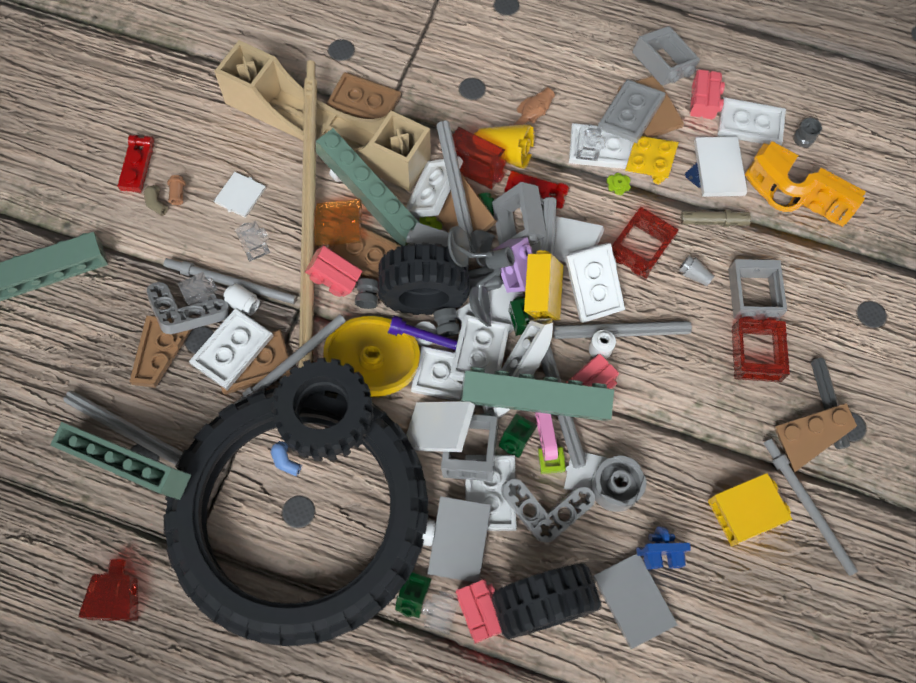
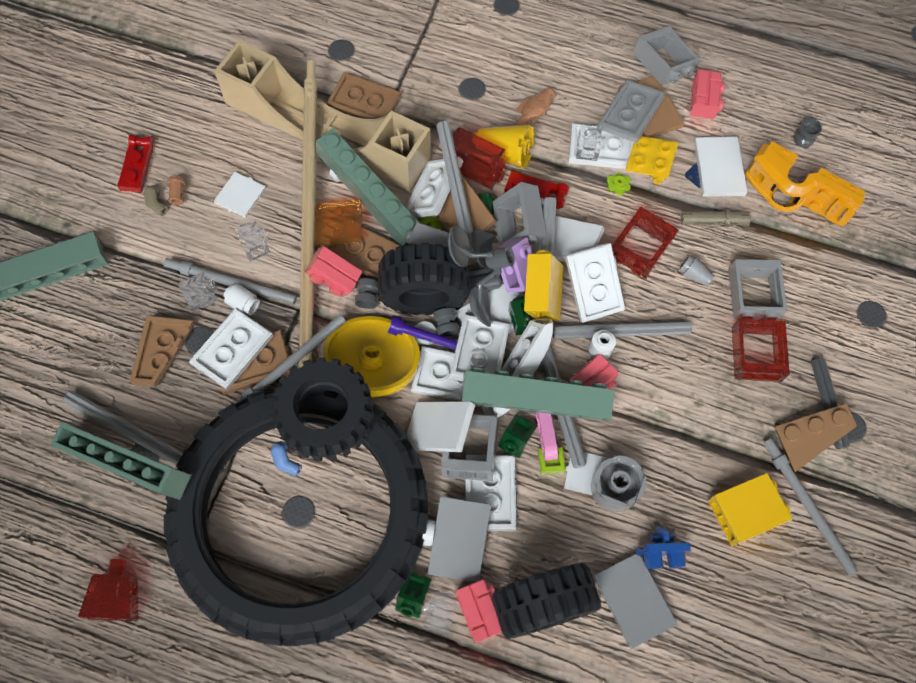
(216, 309): light grey beam -> none
(541, 516): light grey beam -> none
(751, 121): white tile -> none

